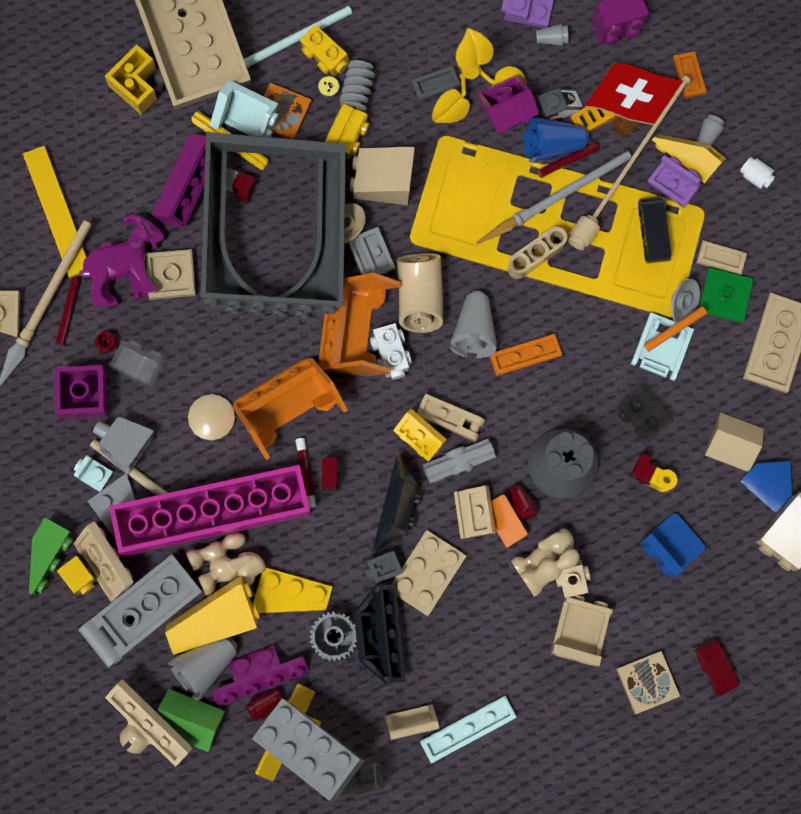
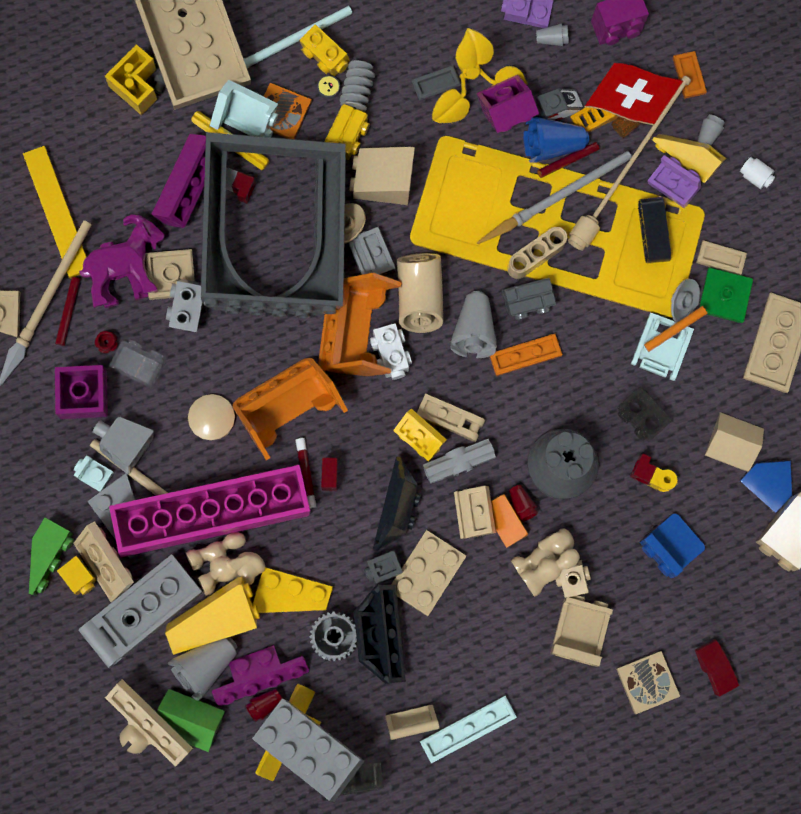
(186, 305): none -> light grey brick
(528, 298): none -> dark grey brick

